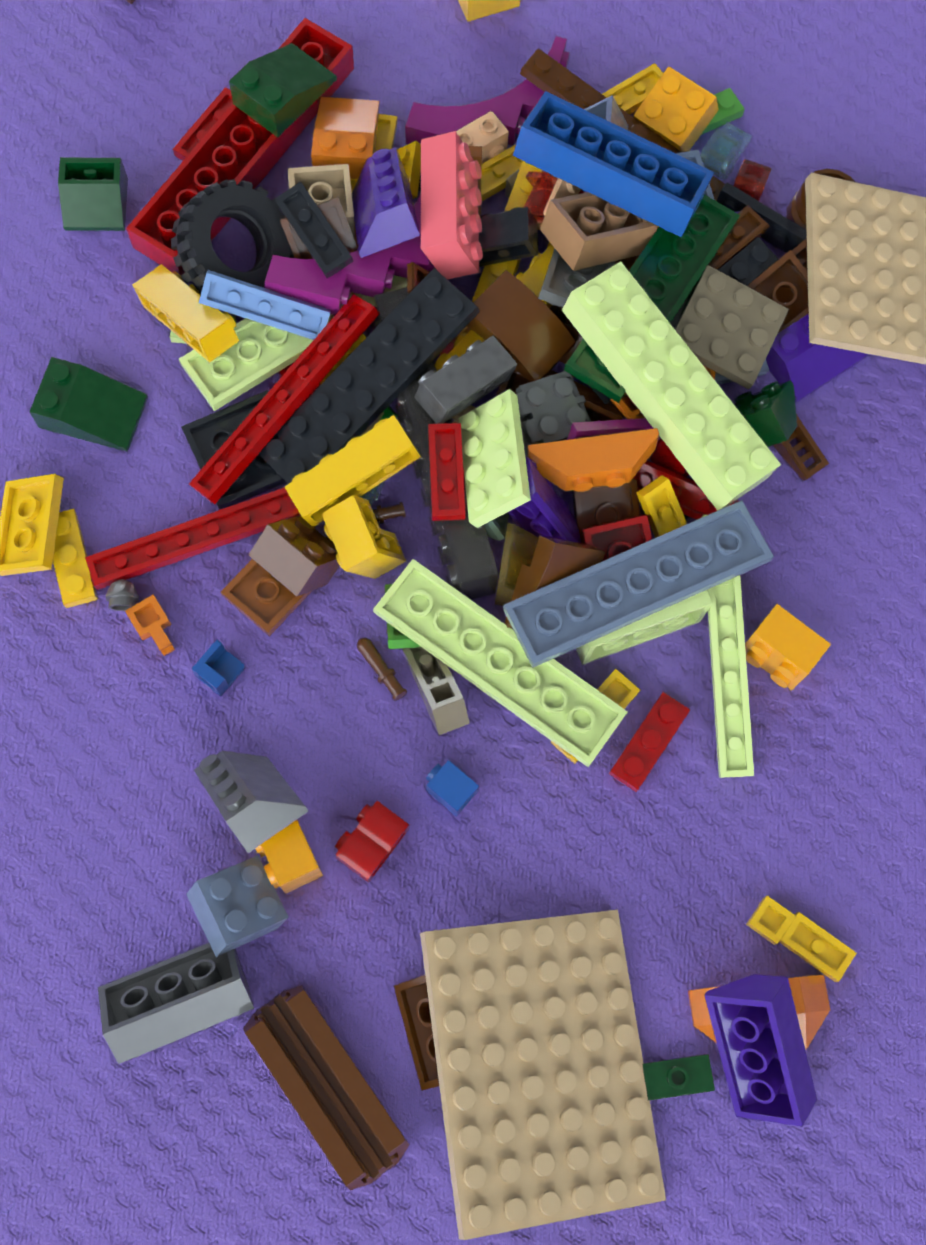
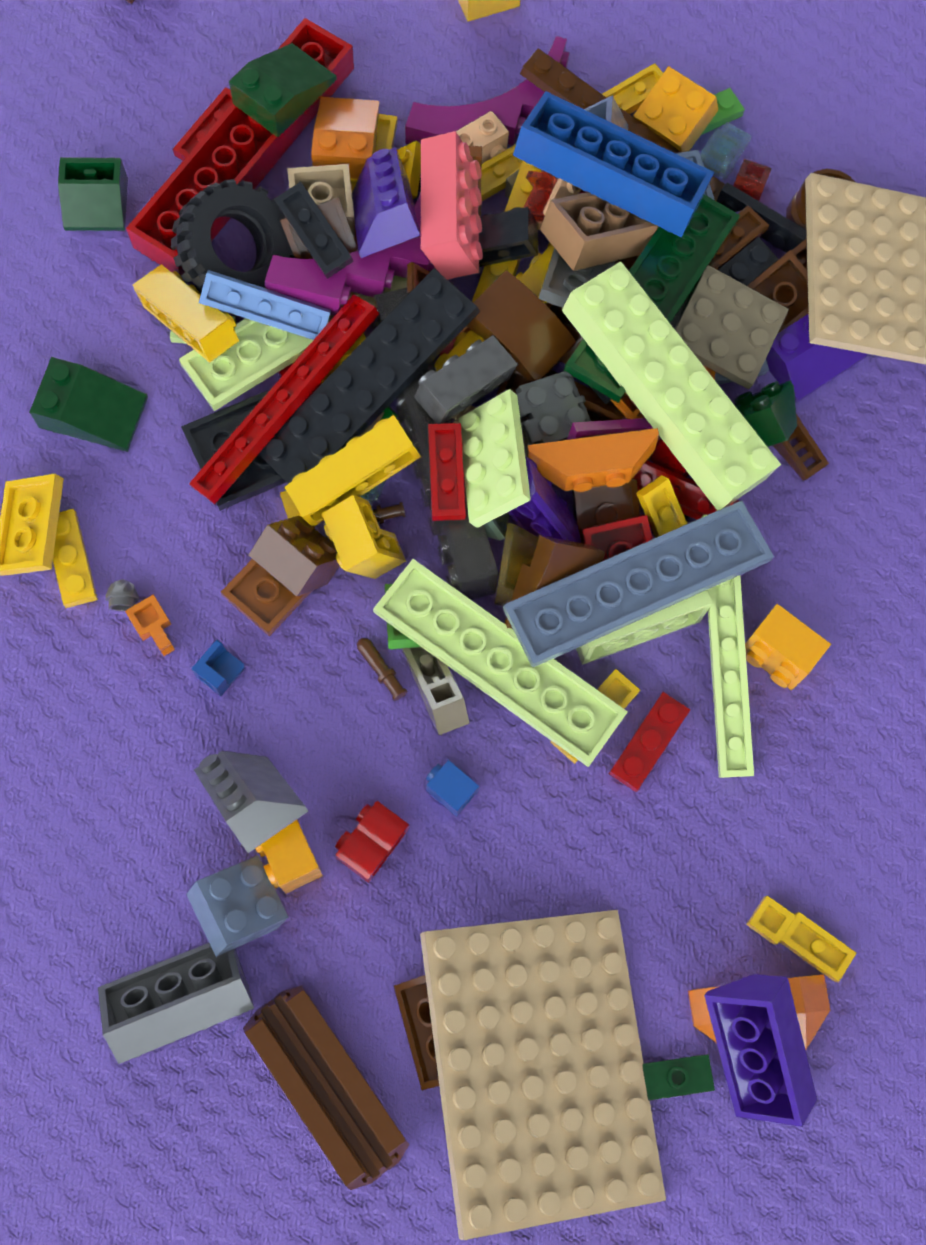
(190, 538): red plate -> none

